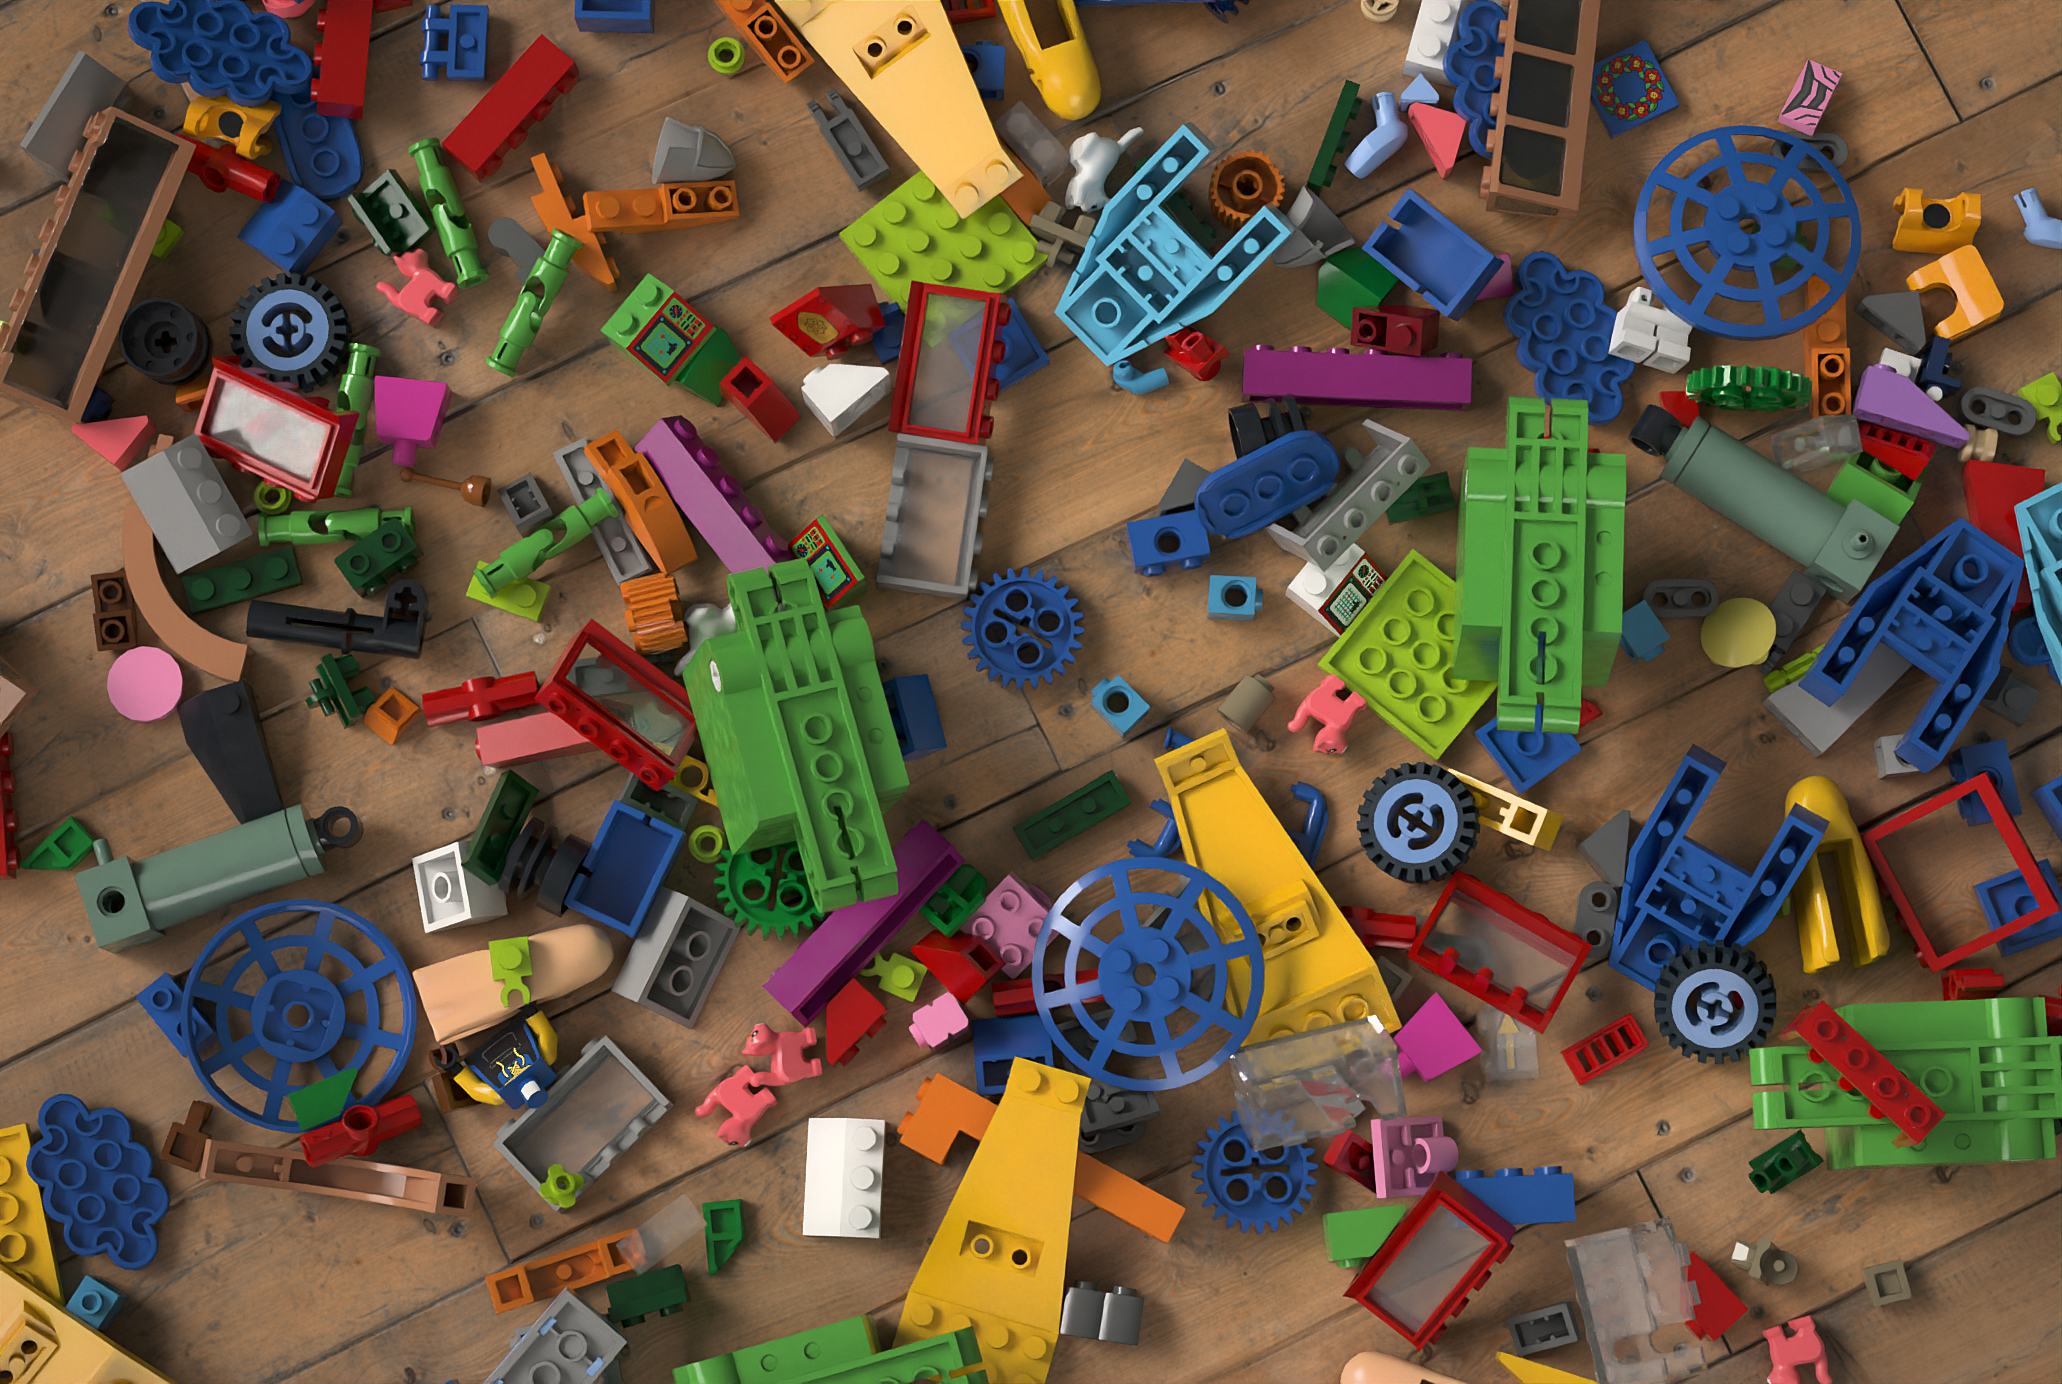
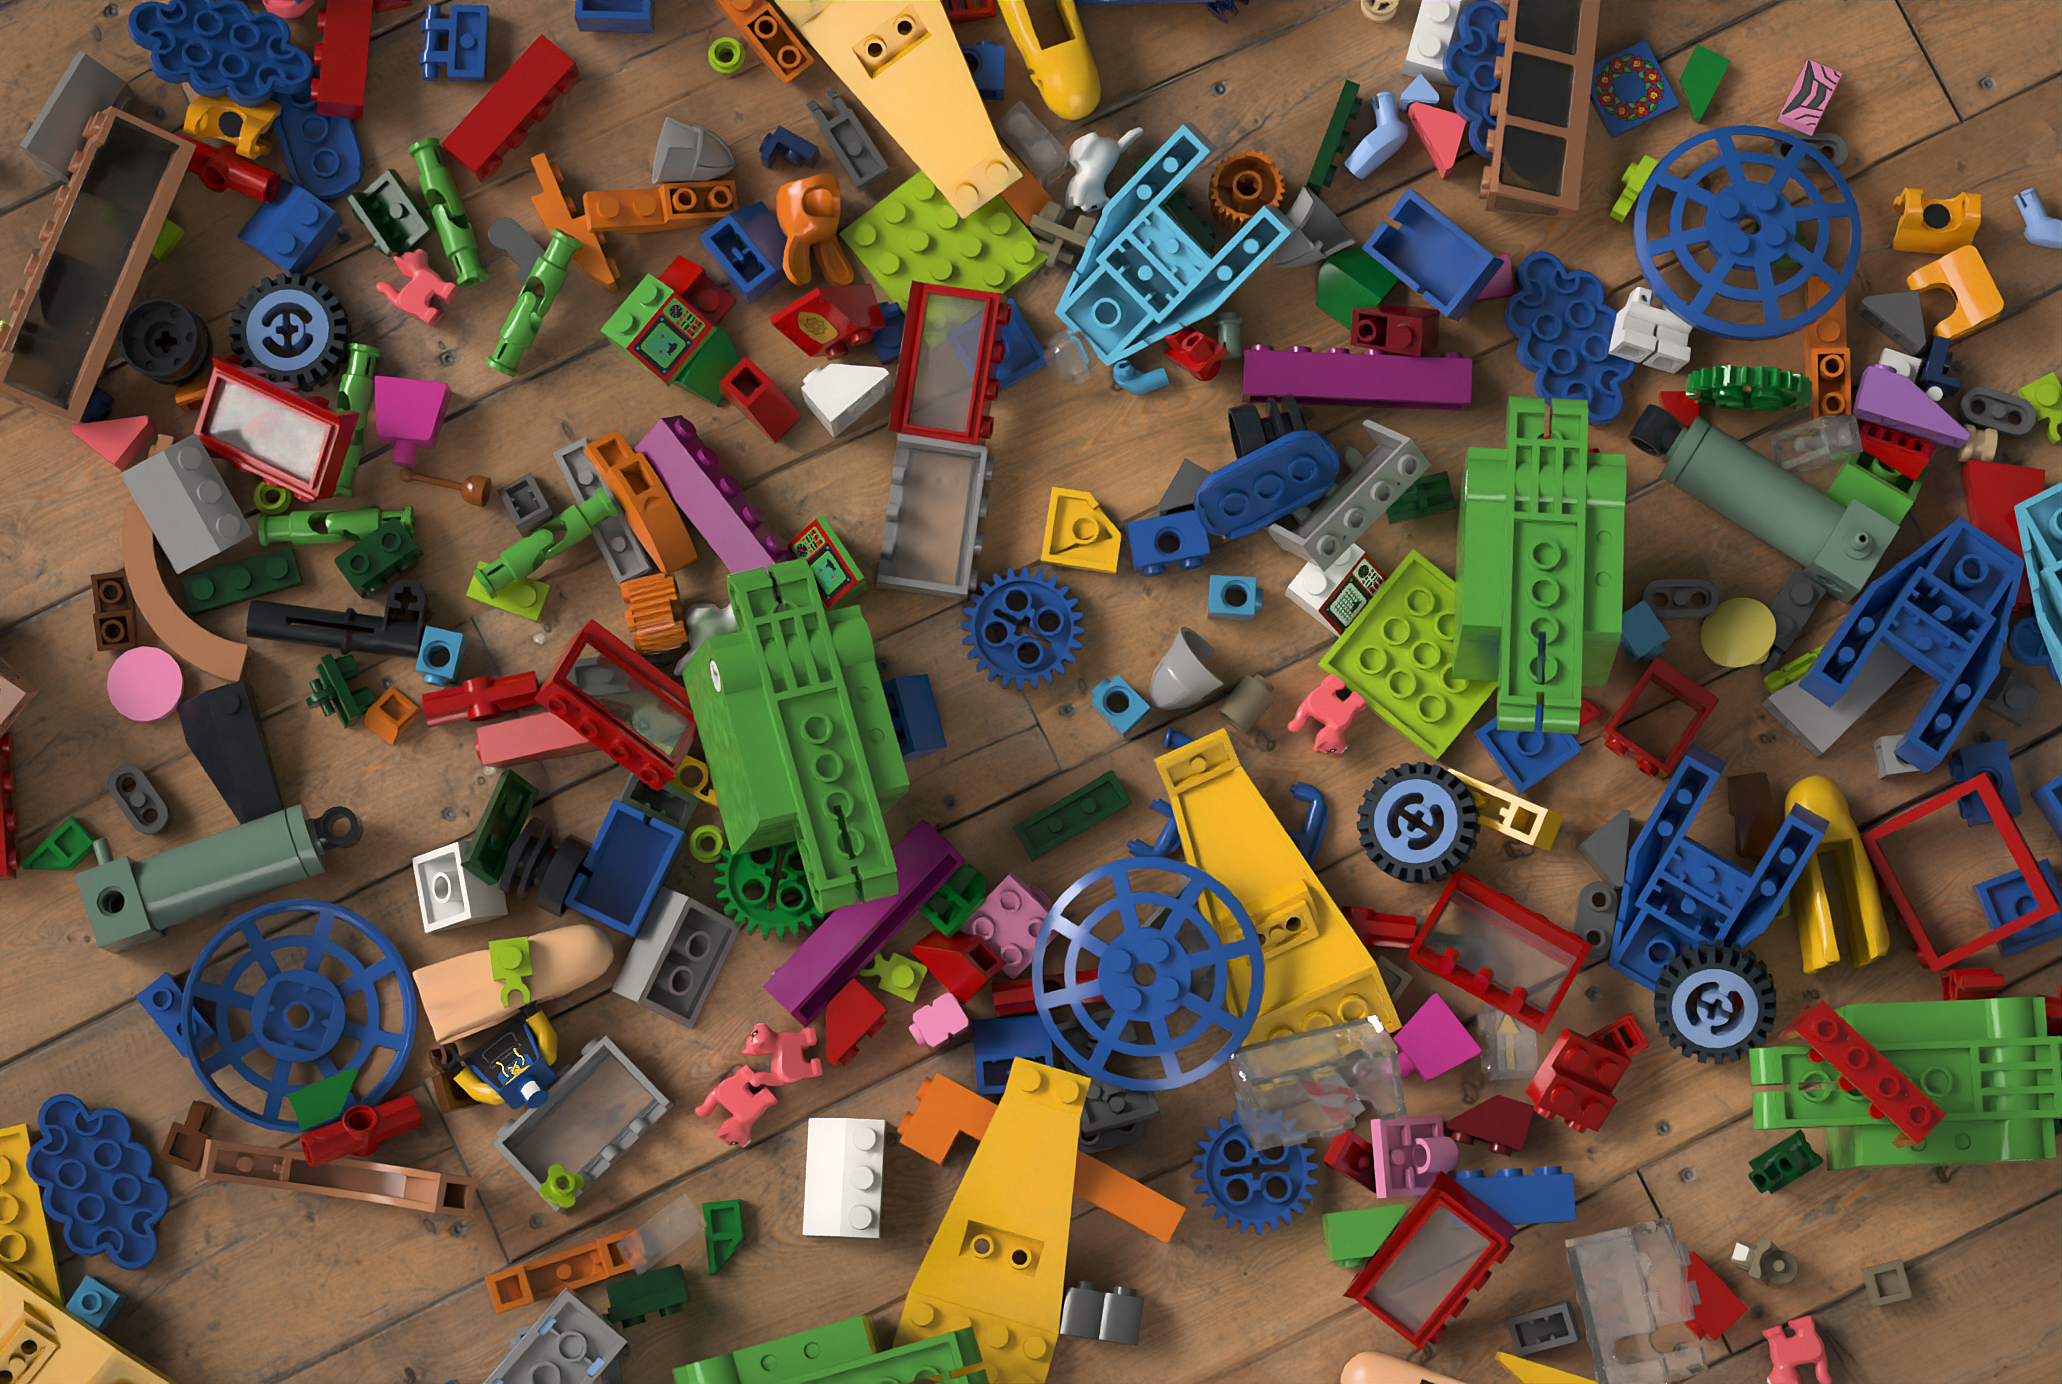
(140, 801): none -> dark grey plate
(433, 641): none -> dark azure brick
(697, 289): none -> red slope
(748, 249): none -> blue slope
(795, 149): none -> dark blue bracket
(810, 217): none -> orange piece
(1070, 357): none -> clear head
(1079, 533): none -> yellow plate
(1182, 675): none -> light grey helmet
(1229, 333): none -> sand green pin
(1495, 1121): none -> dark red slope
(1578, 1081): none -> red plate
(1635, 179): none -> lime plate
(1680, 687): none -> red window
(1702, 79): none -> green tile
(1753, 812): none -> reddish brown slope

